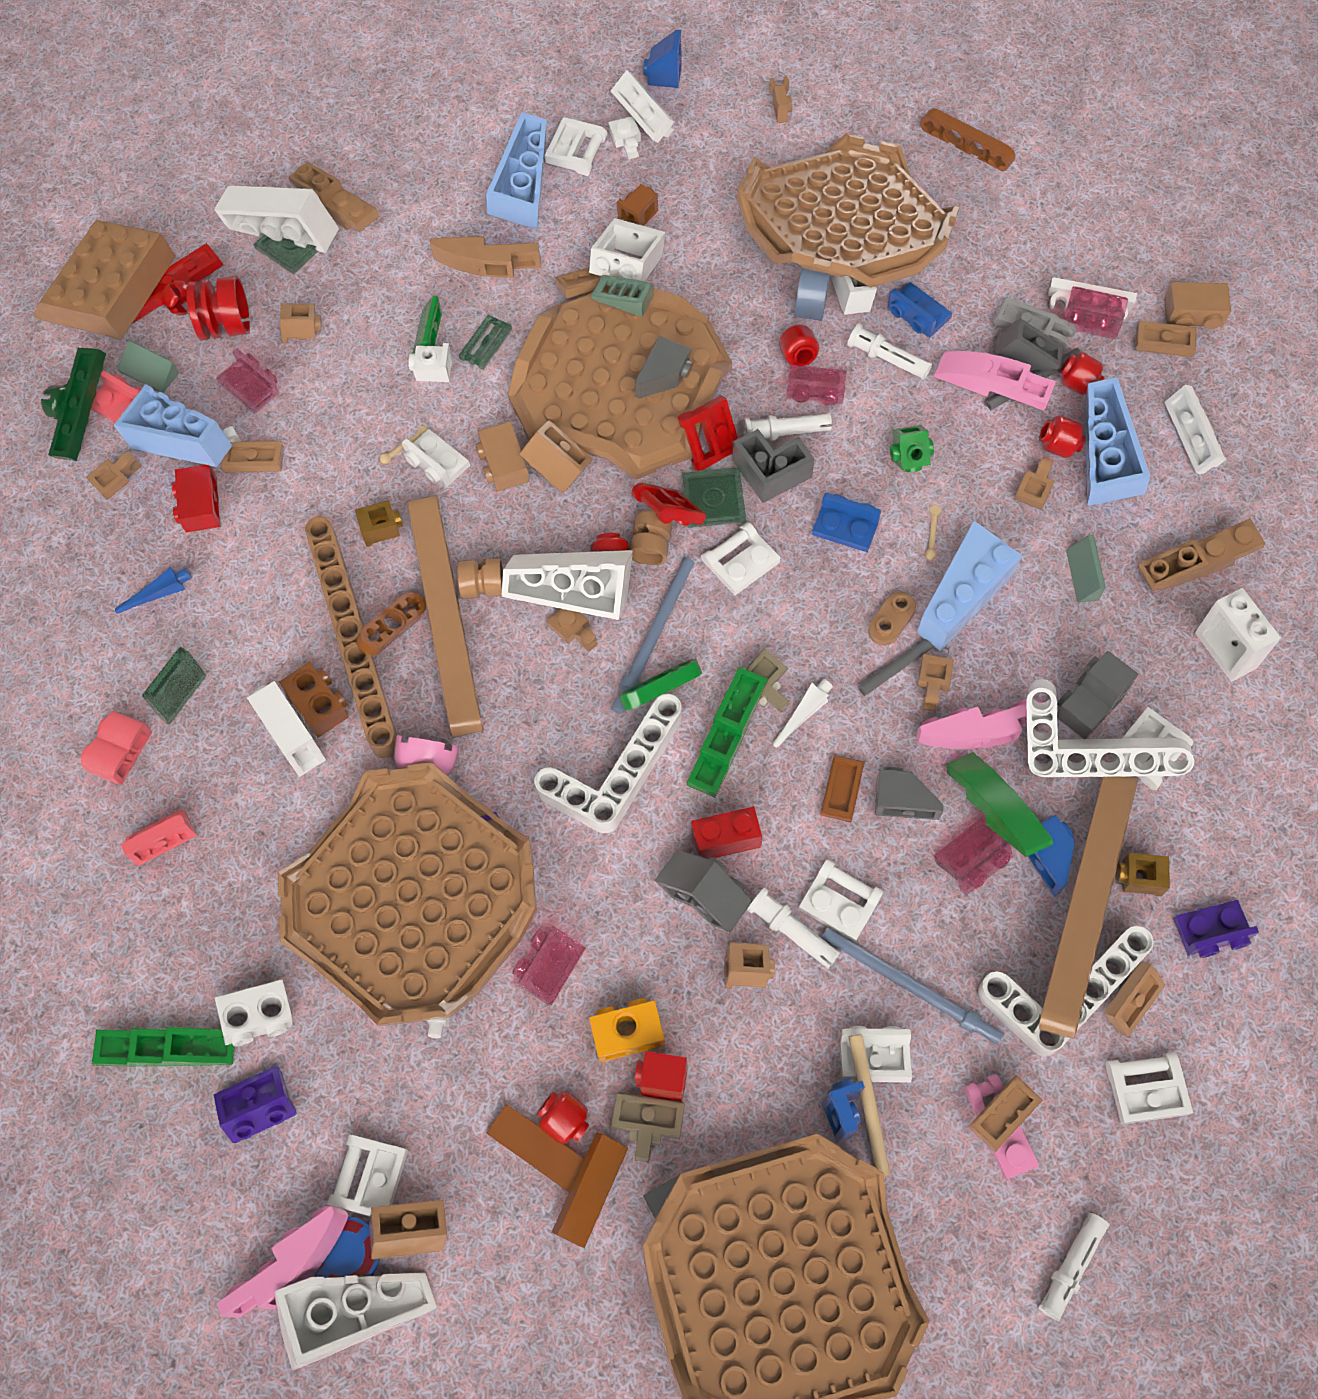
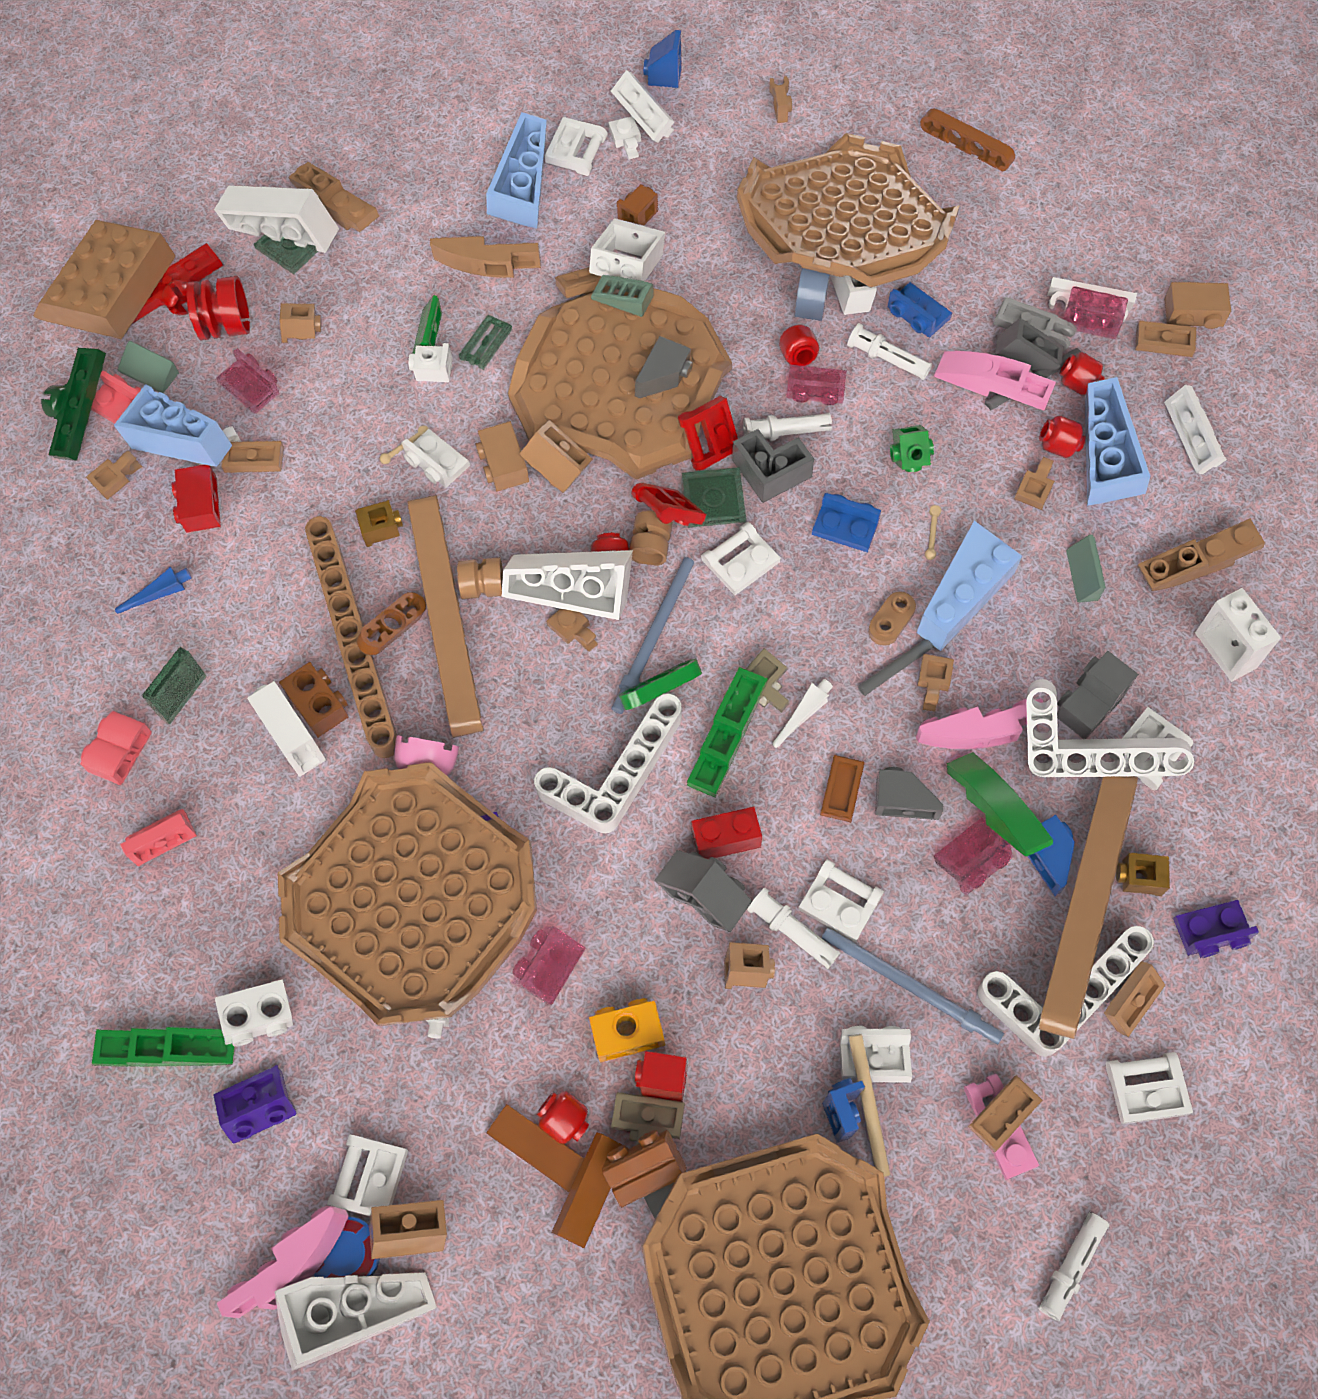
(643, 1167): none -> dark orange brick

